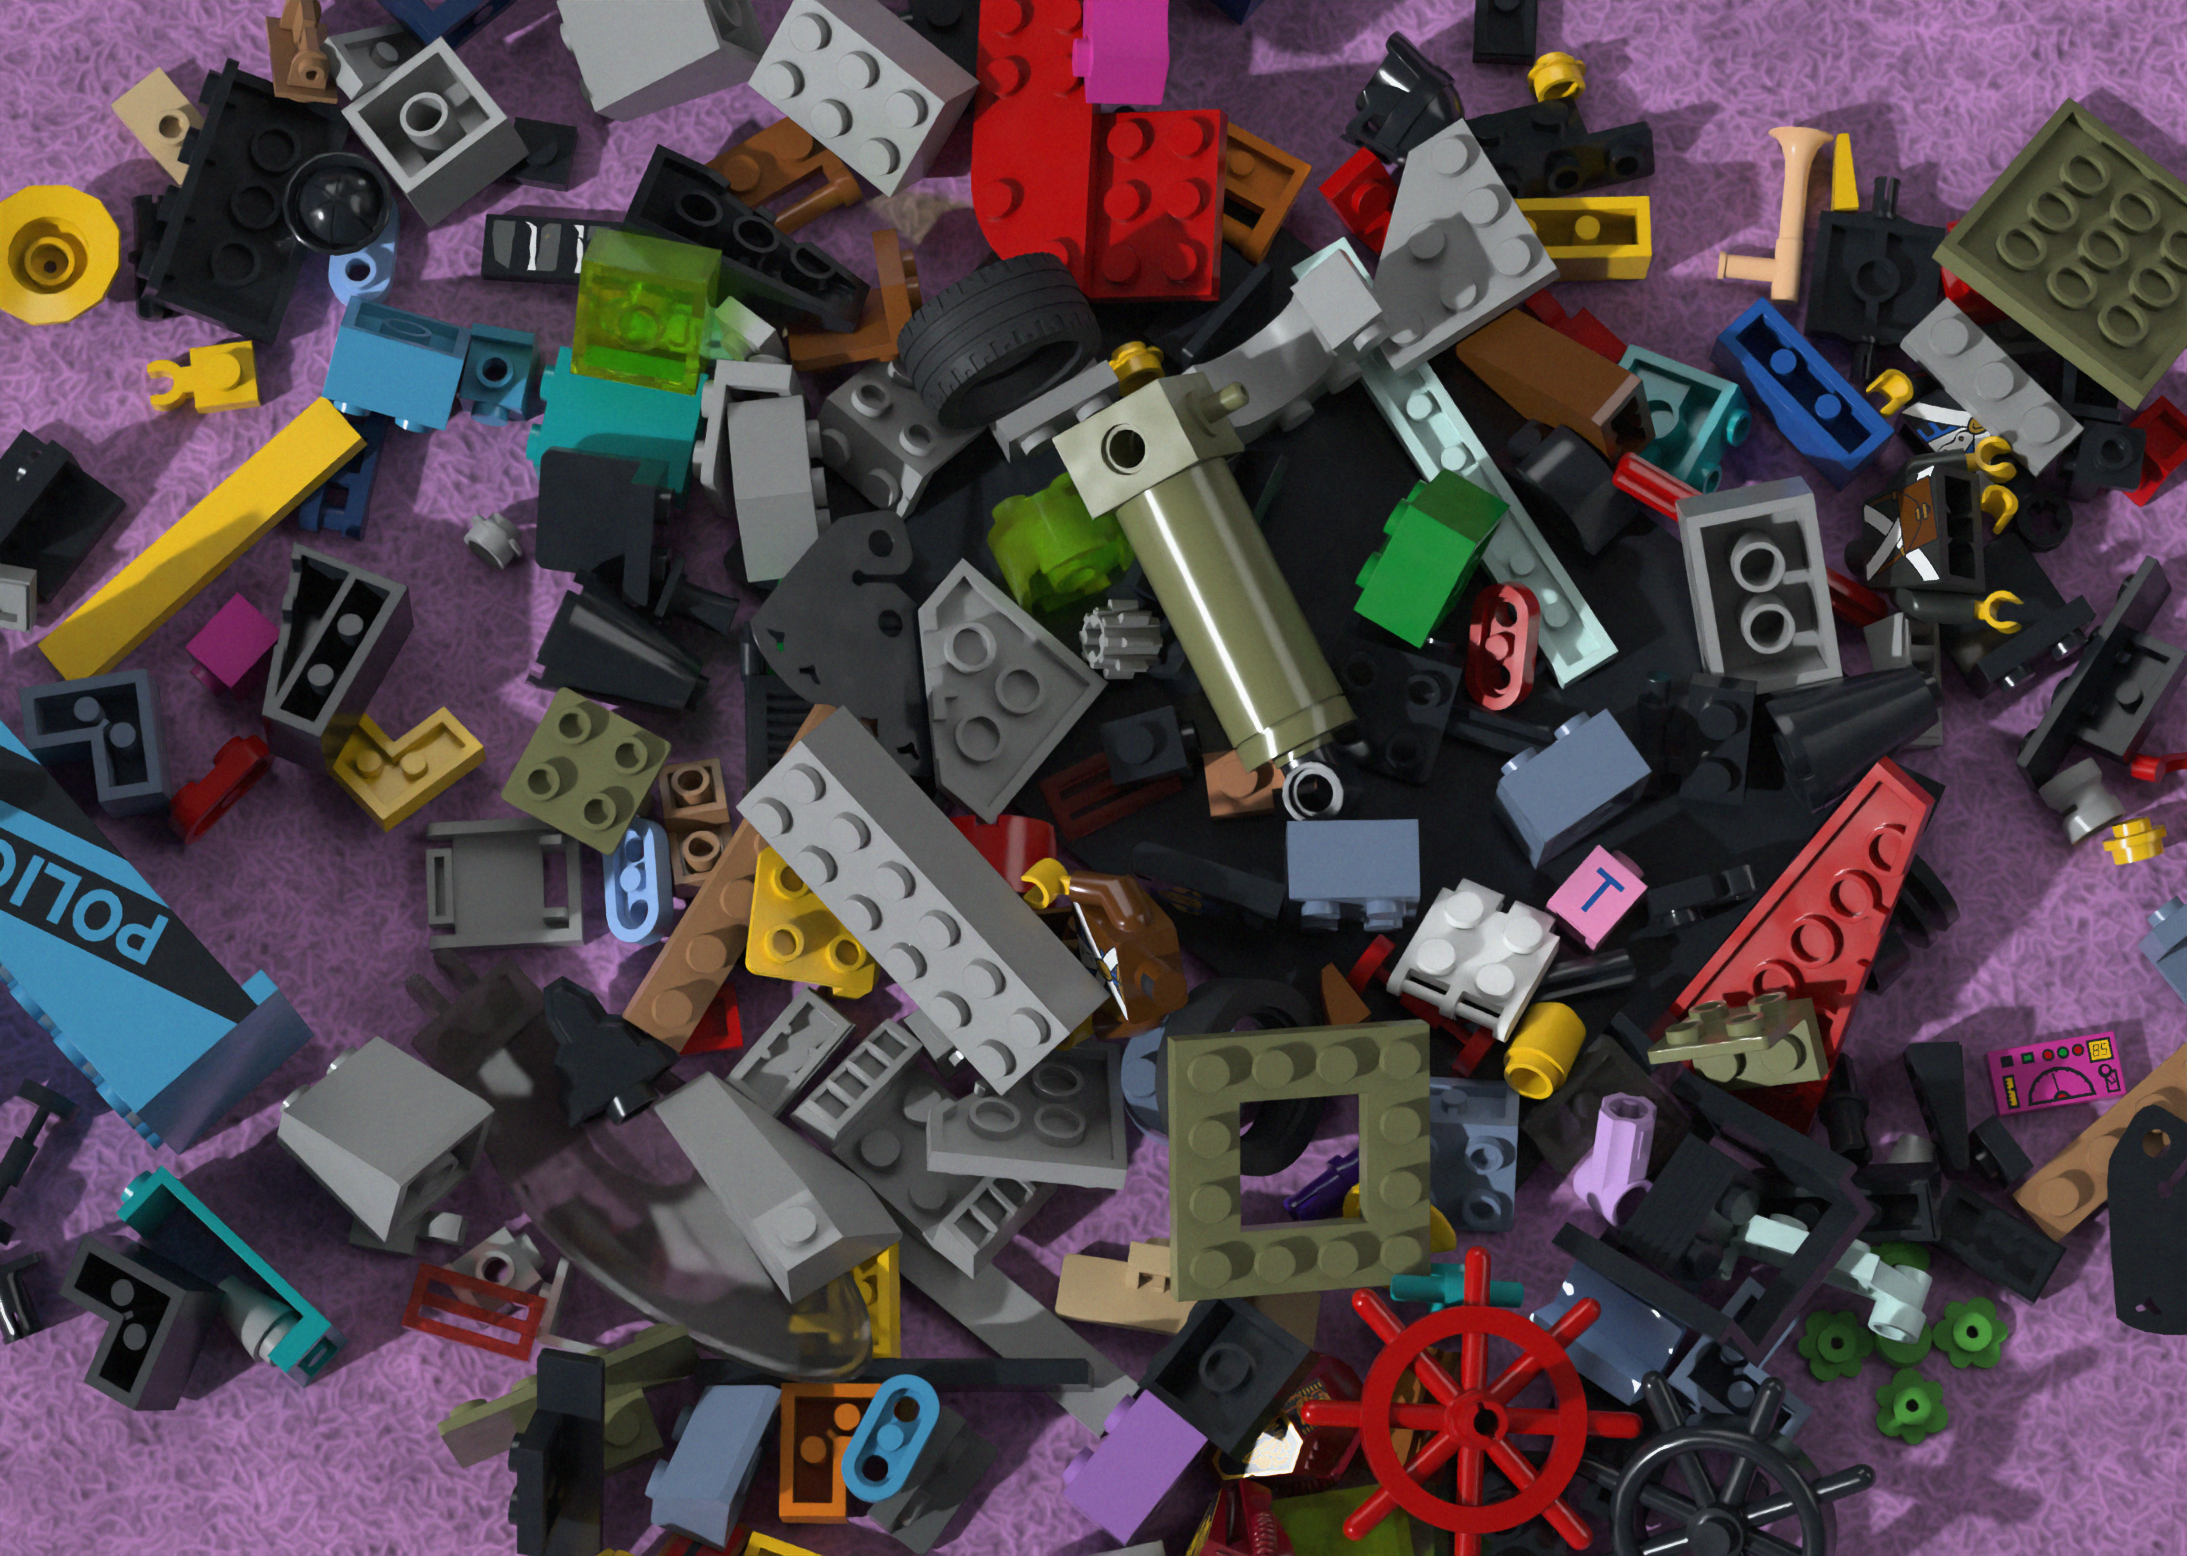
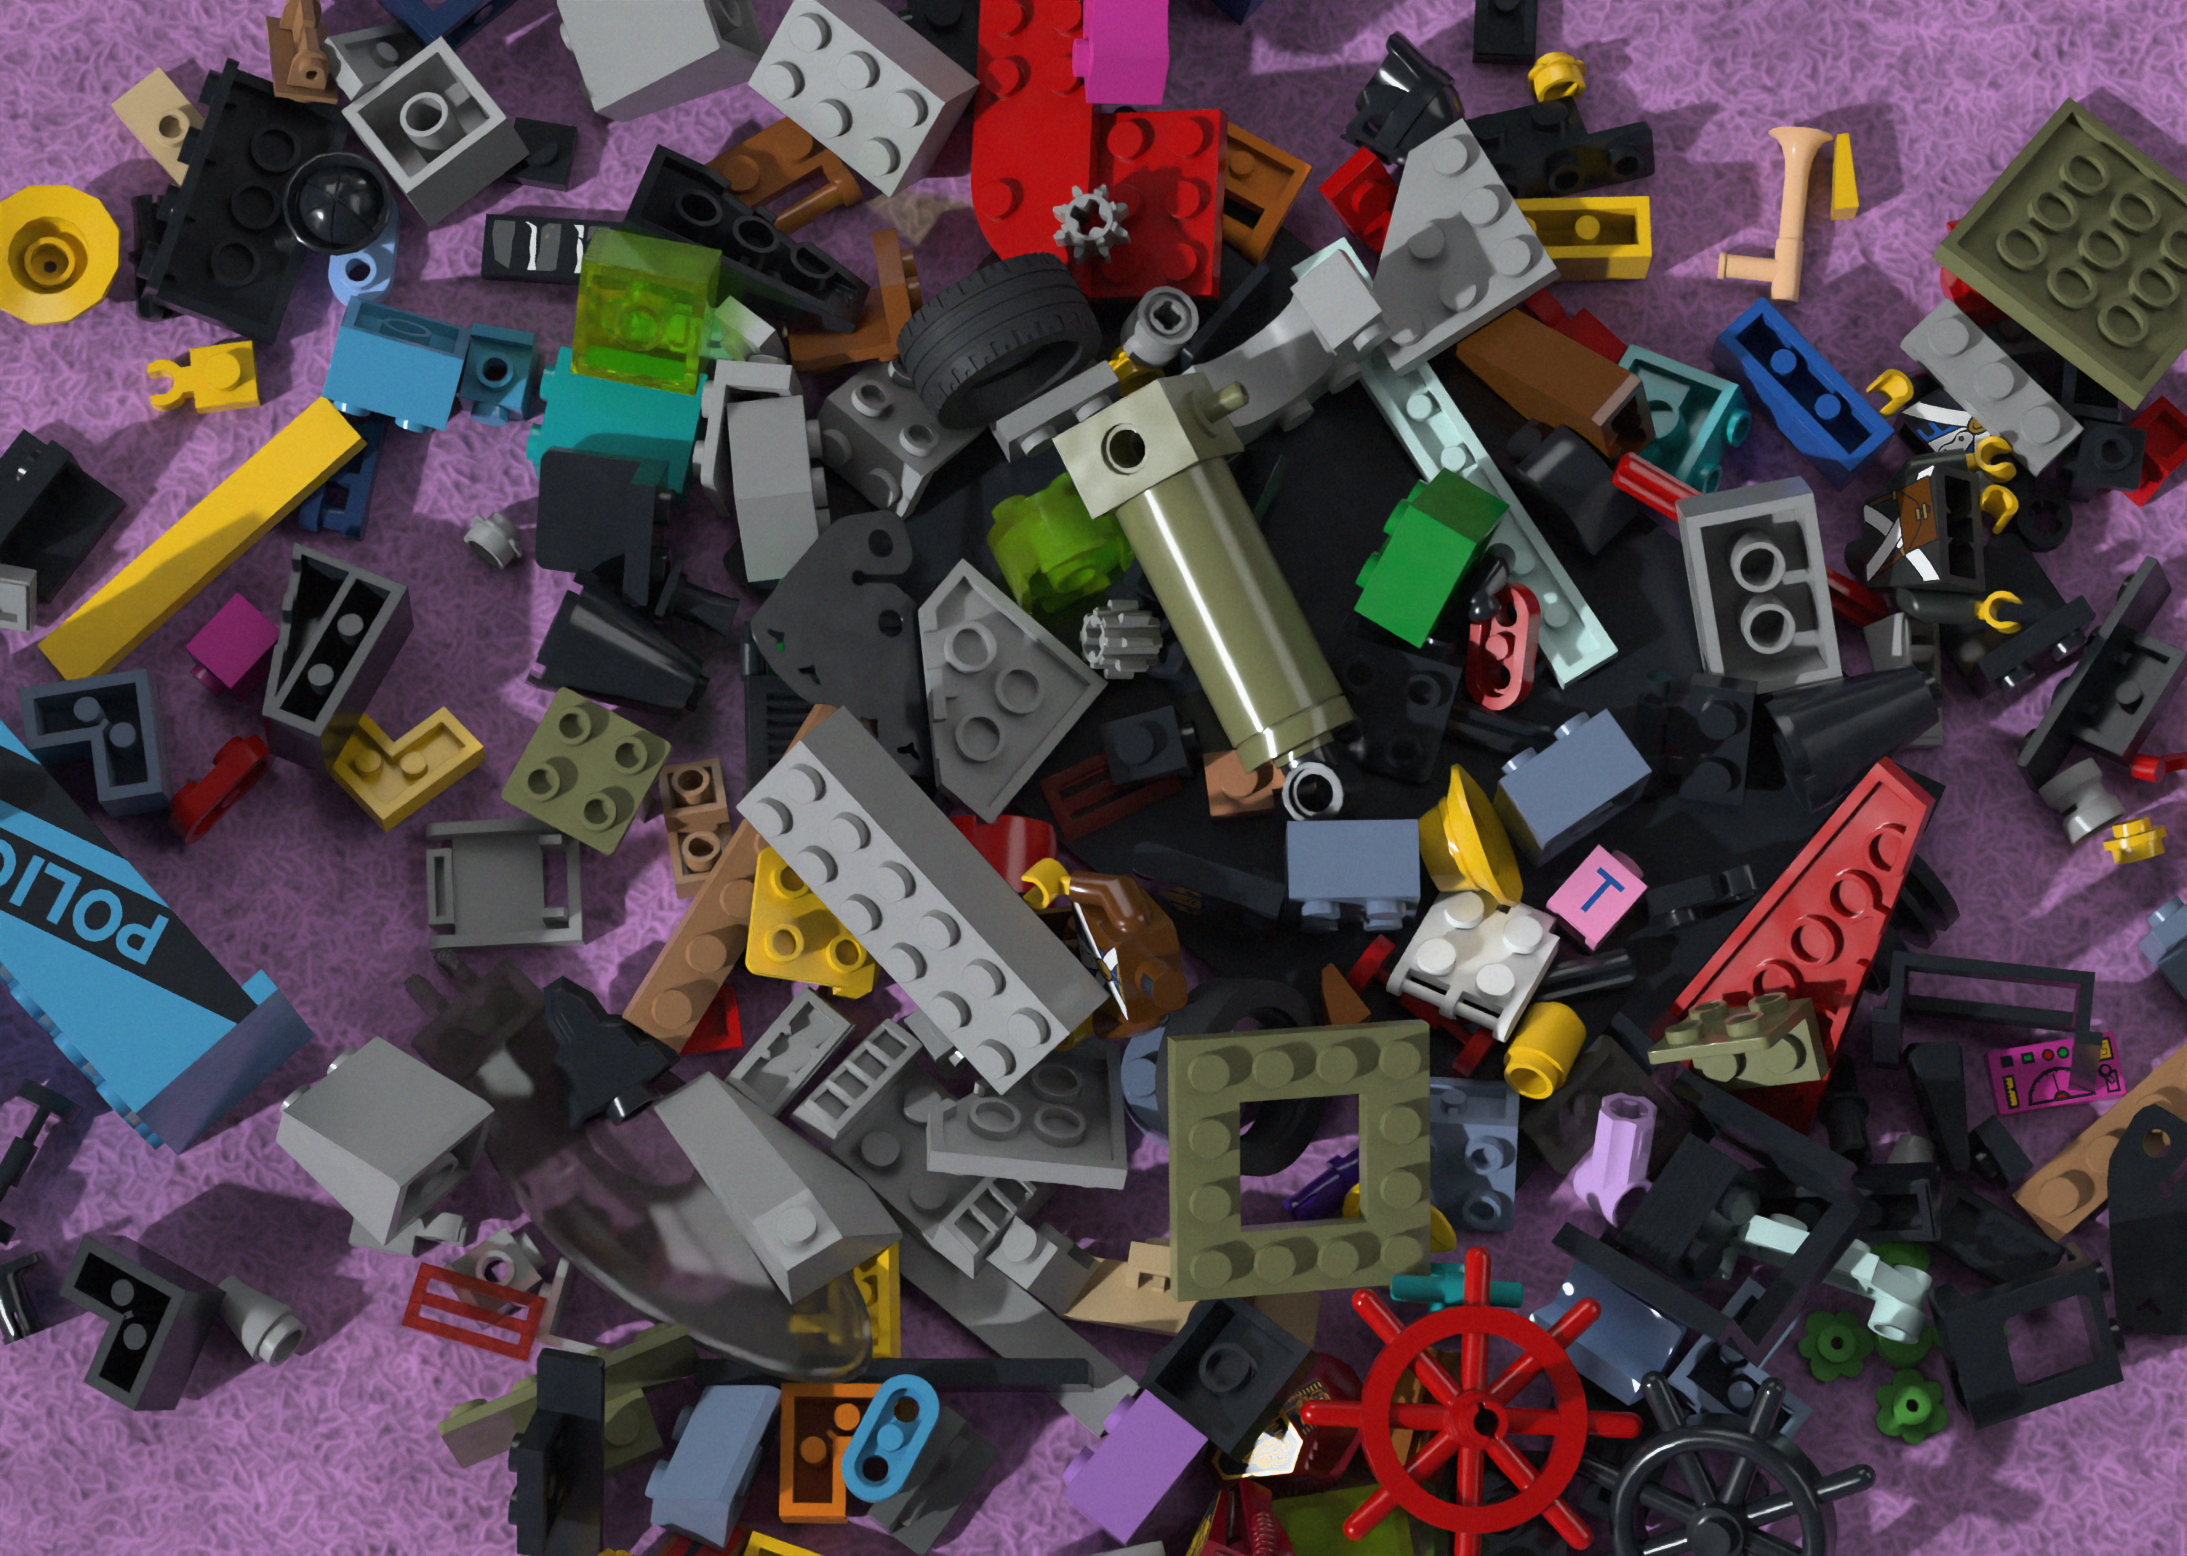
(309, 1343): teal panel -> none
(639, 884): light blue plate -> none
(1043, 1262): none -> light grey brick
(1083, 209): none -> light grey gear
(1146, 335): none -> light grey wheel
(1468, 843): none -> yellow hat
(1485, 581): none -> black arm
(1871, 279): black plate -> none
(1889, 1022): none -> black piece
(1977, 1350): none -> black window

